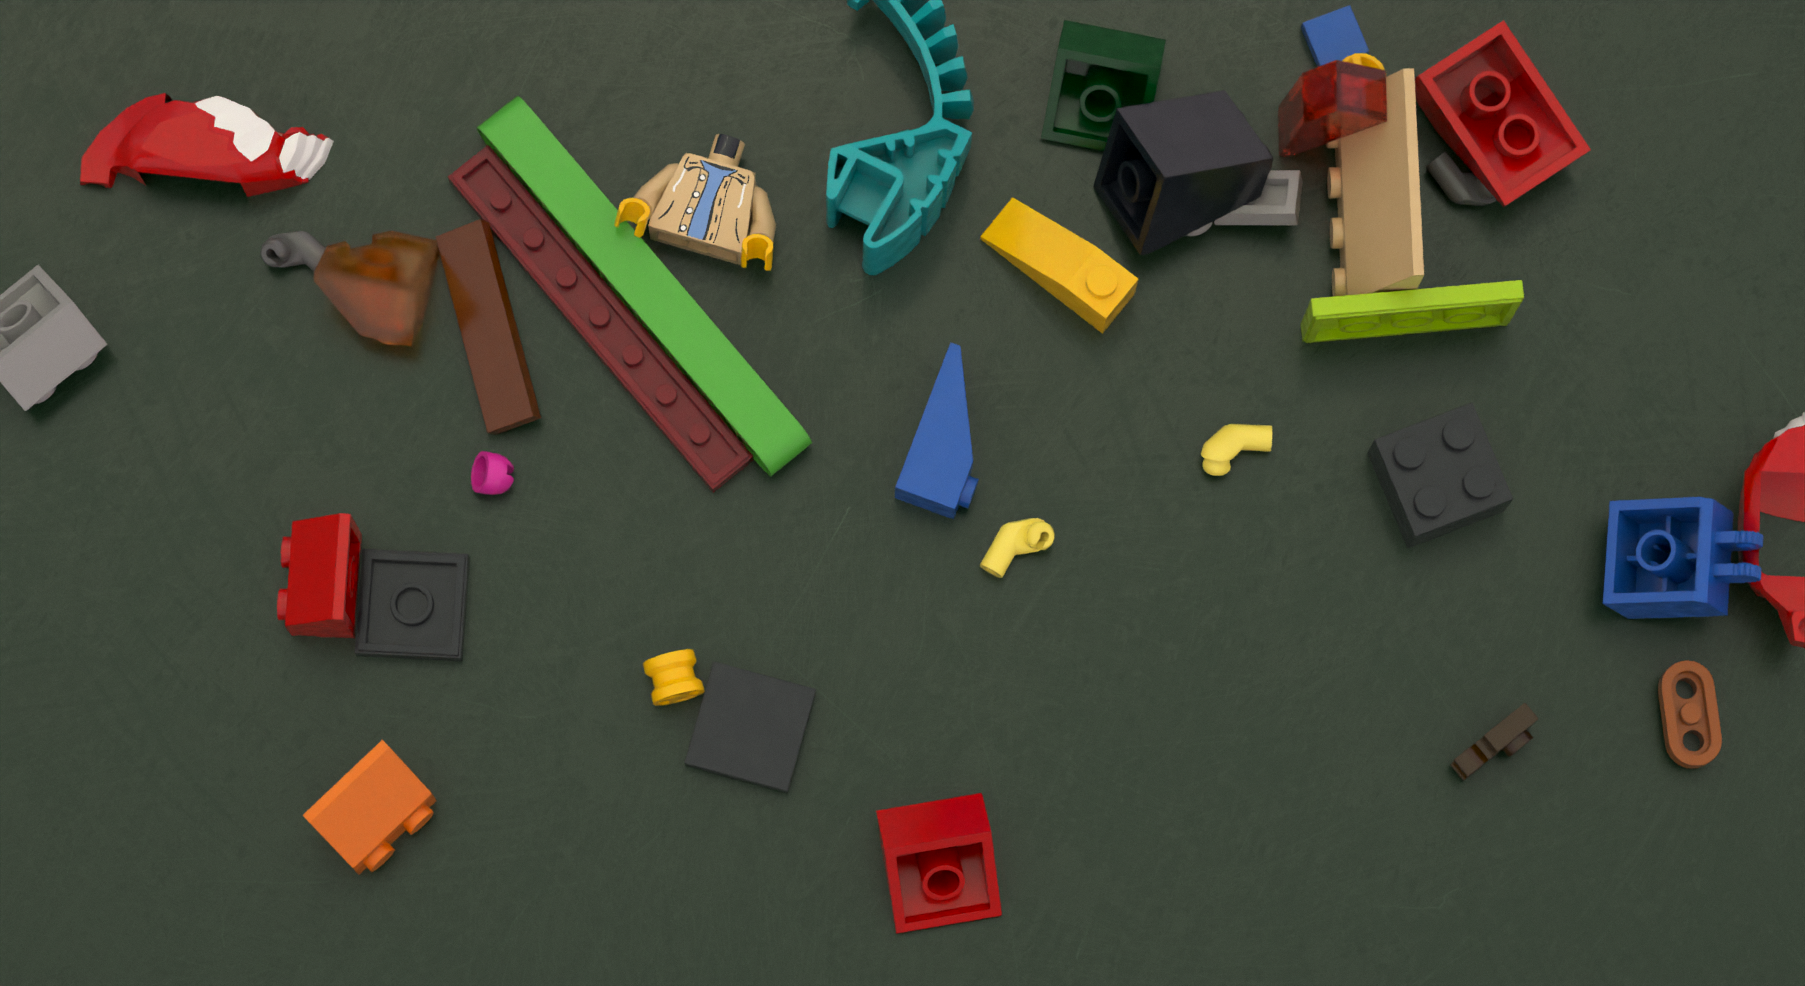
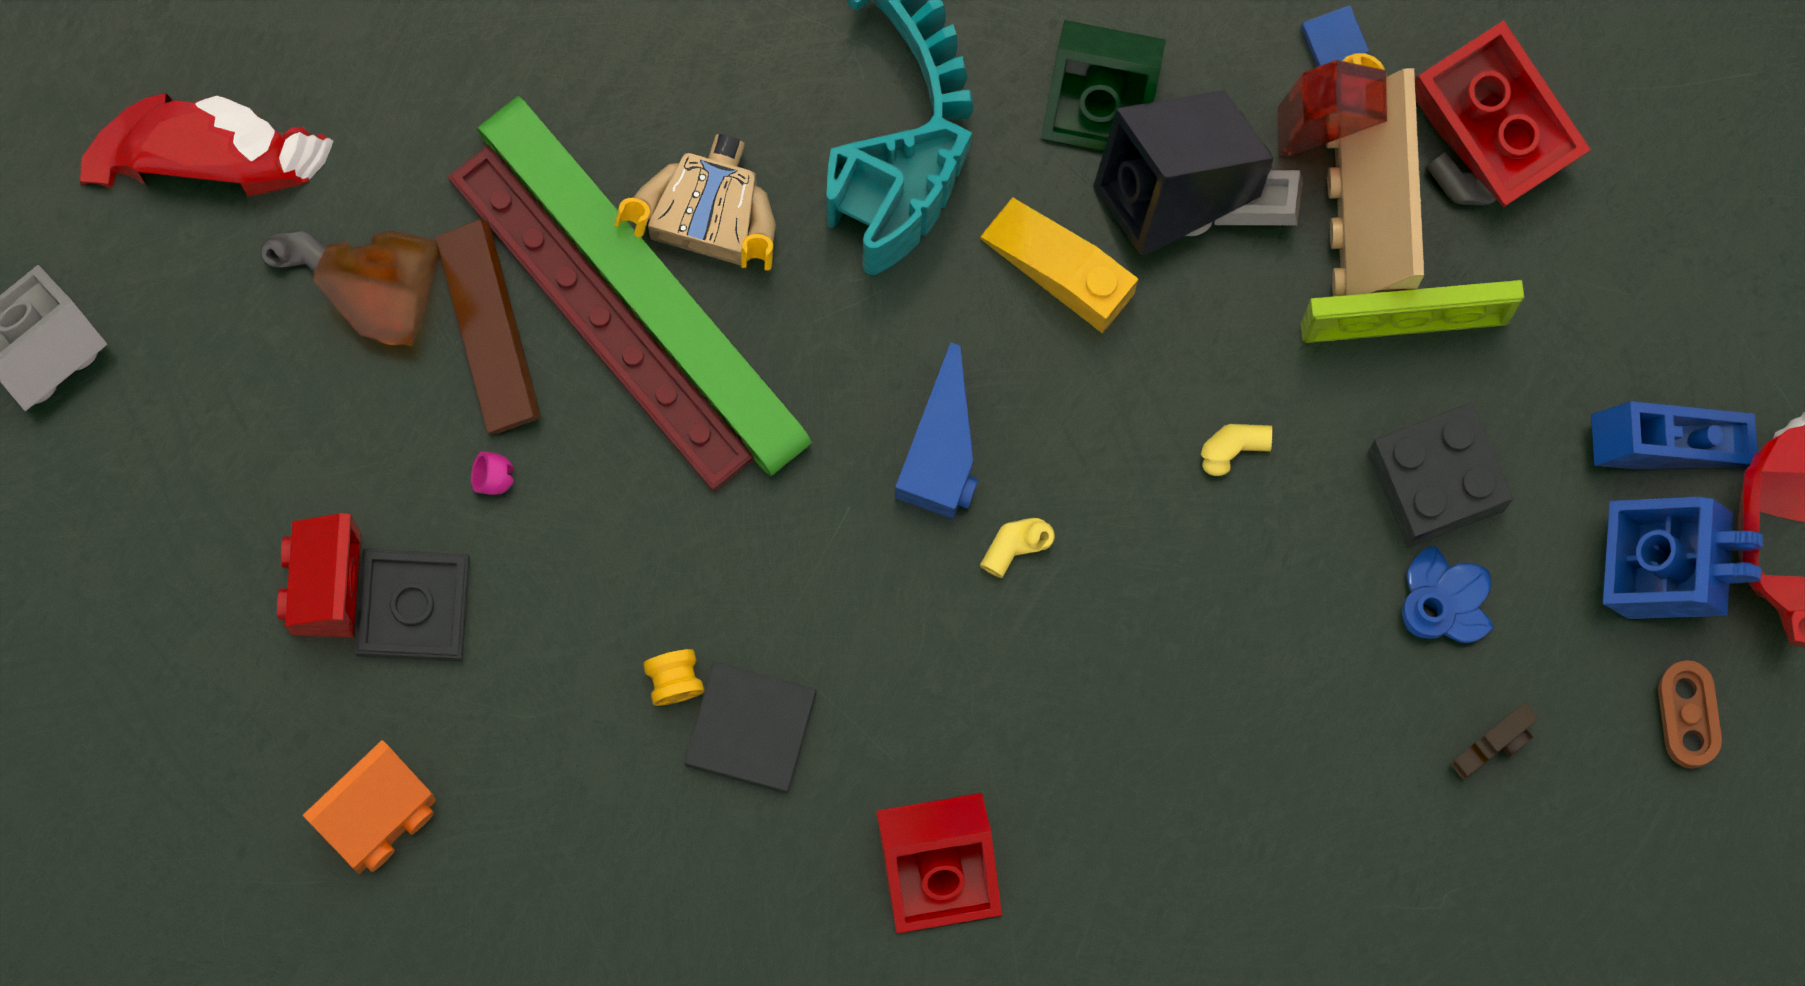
(1453, 595): none -> blue plate
(1672, 437): none -> blue slope

